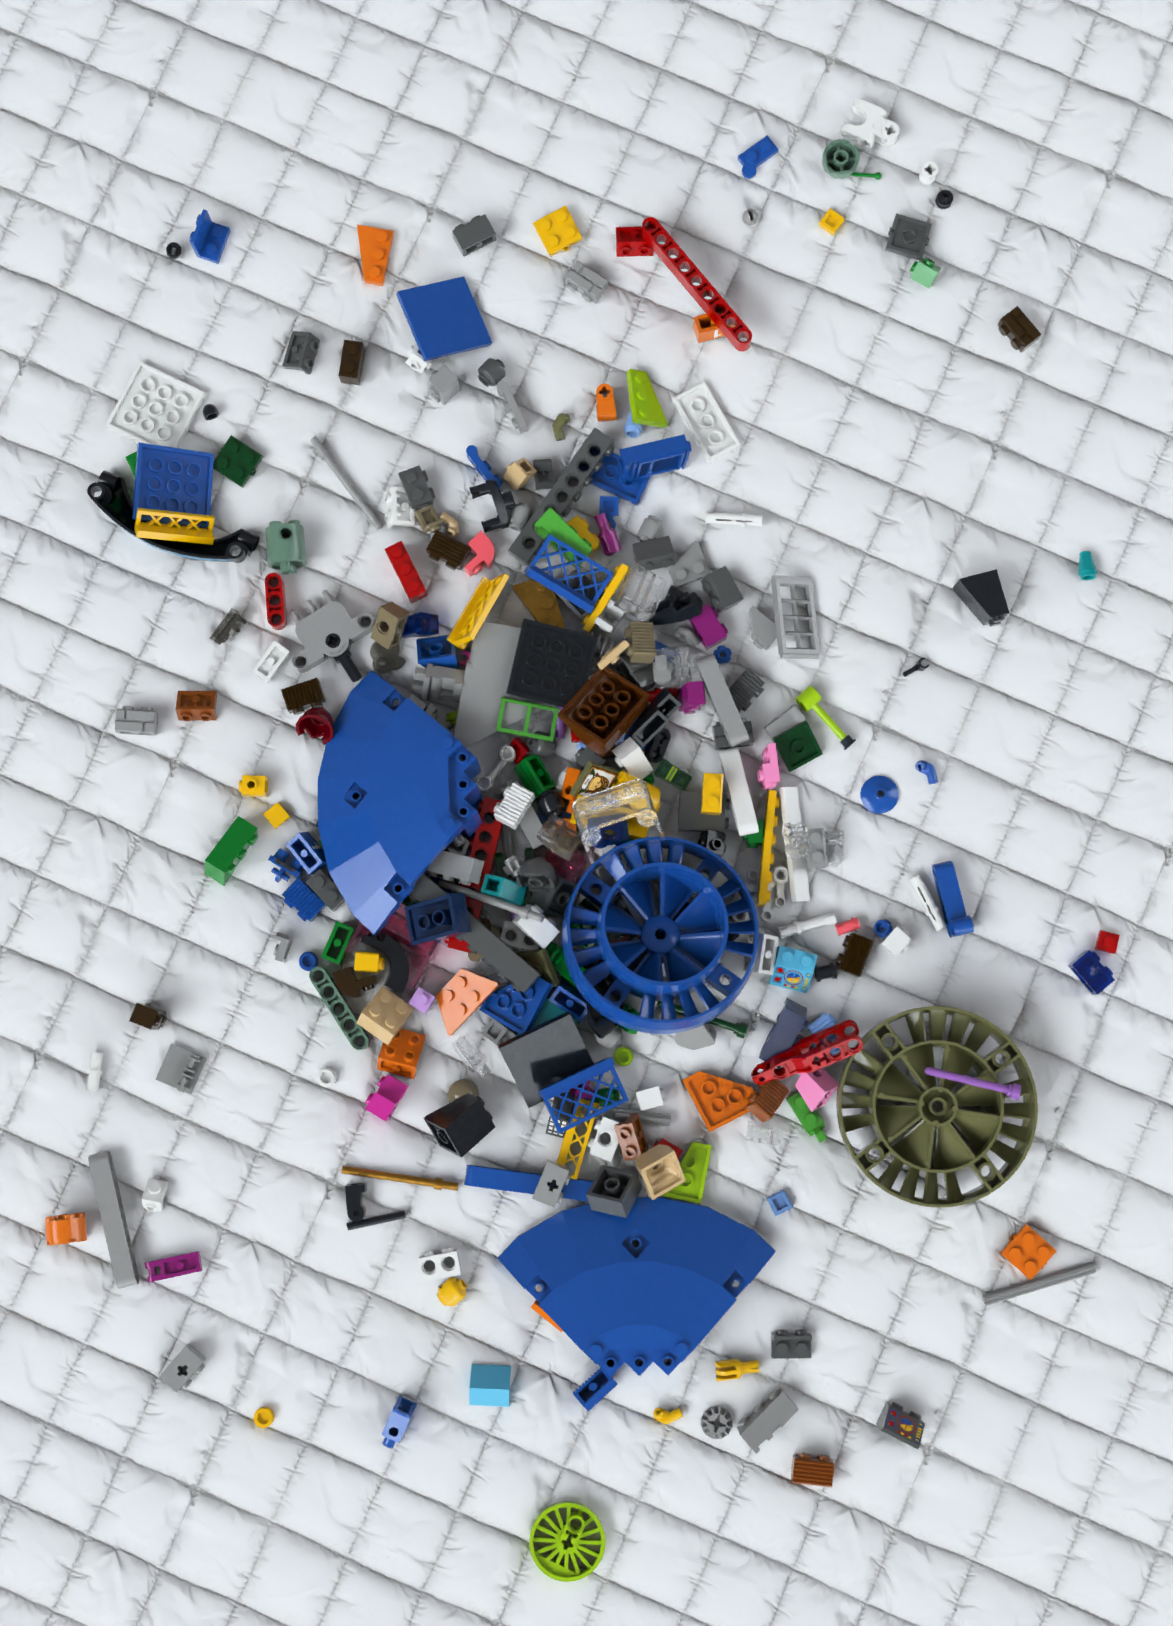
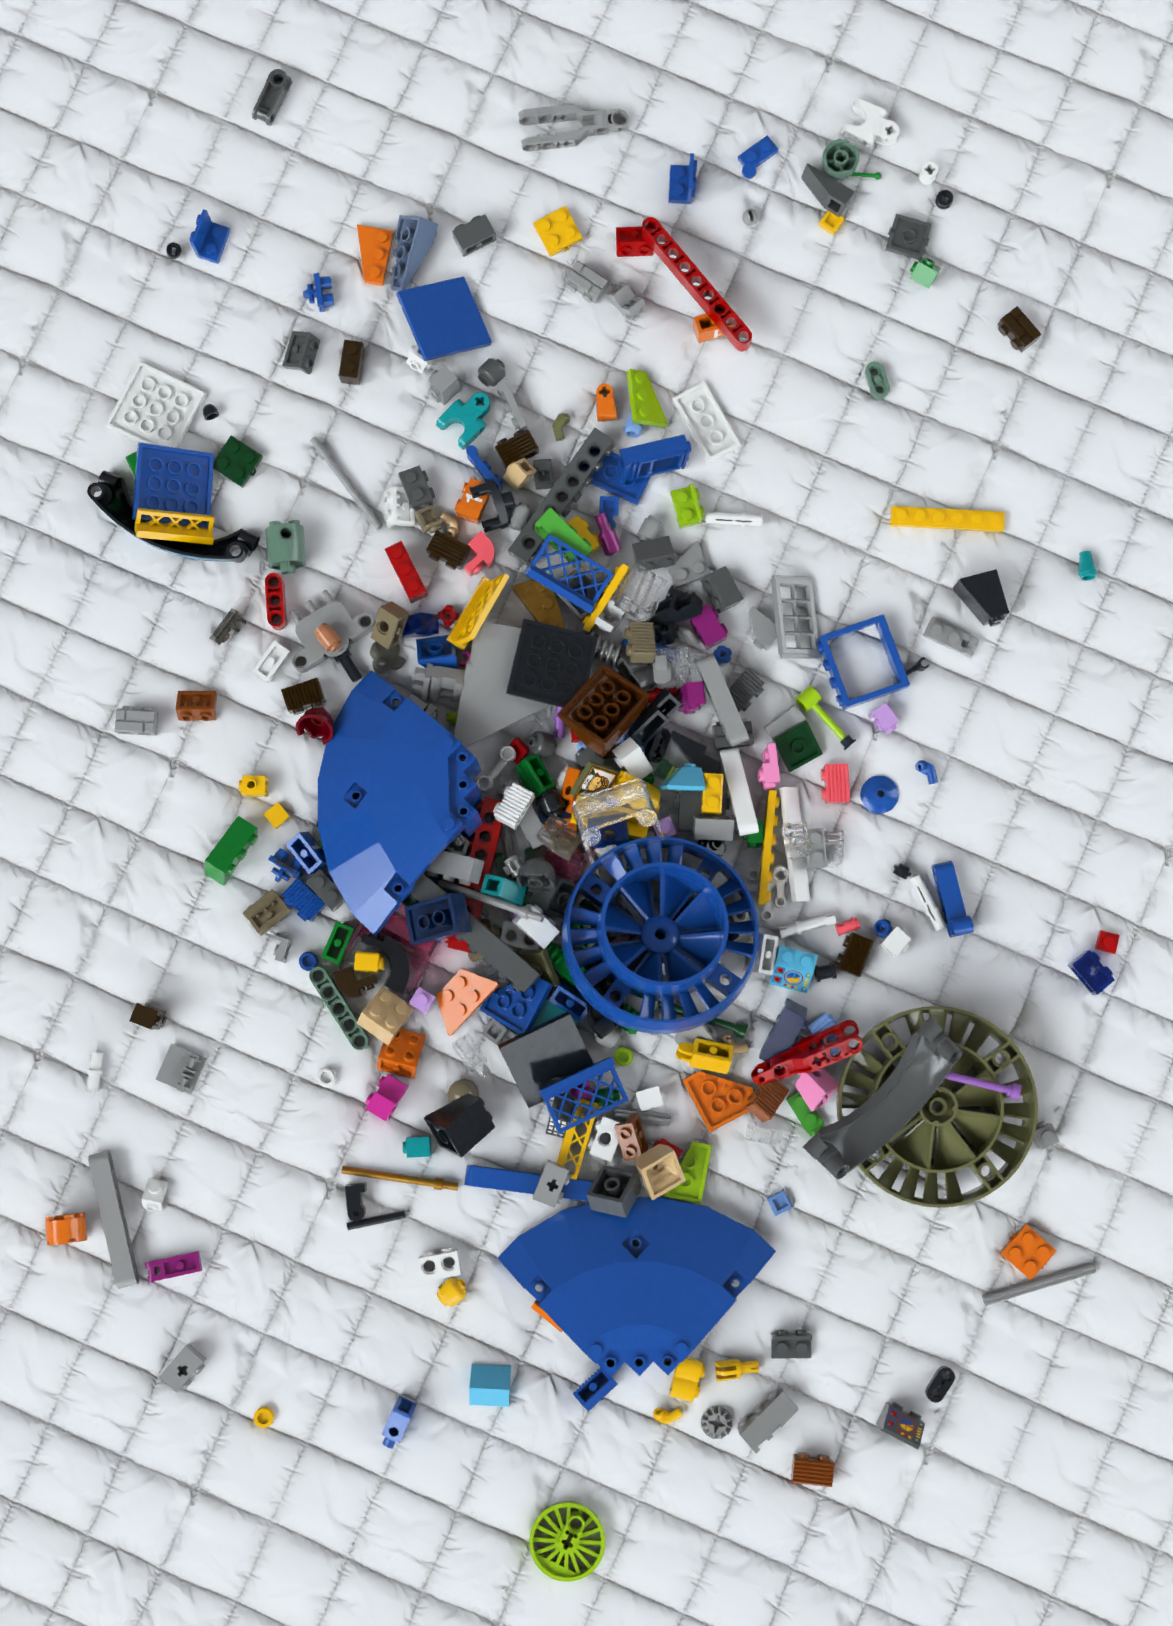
(266, 912): none -> dark tan bracket
(272, 96): none -> dark grey piece
(321, 284): none -> blue hips
(328, 637): none -> nougat brick
(414, 240): none -> sand blue wedge
(417, 1146): none -> teal brick
(443, 615): none -> red plate
(468, 415): none -> teal piece
(470, 508): none -> orange brick
(516, 448): none -> dark brown brick
(525, 733): bright green window -> none
(593, 122): none -> light grey piece
(612, 655): tan plate -> none
(625, 300): none -> light grey brick
(666, 633): none -> black gear
(667, 827): none -> lavender brick
(682, 182): none -> blue bracket
(685, 779): none -> medium azure slope
(686, 1378): none -> yellow brick
(687, 506): none -> lime bracket
(695, 752): none -> black slope
(706, 1055): none -> yellow hinge
(713, 827): none -> light grey hinge
(738, 1048): none -> tan arm
(828, 191): none -> dark grey slope
(836, 783): none -> coral brick
(877, 381): none -> sand green plate
(884, 718): none -> lavender brick
(890, 649): none -> blue window
(902, 871): none -> black plate
(912, 1083): none -> dark grey panel
(944, 1387): none -> black beam
(947, 519): none -> yellow plate
(950, 637): none -> light grey plate
(1045, 1135): none -> light grey brick

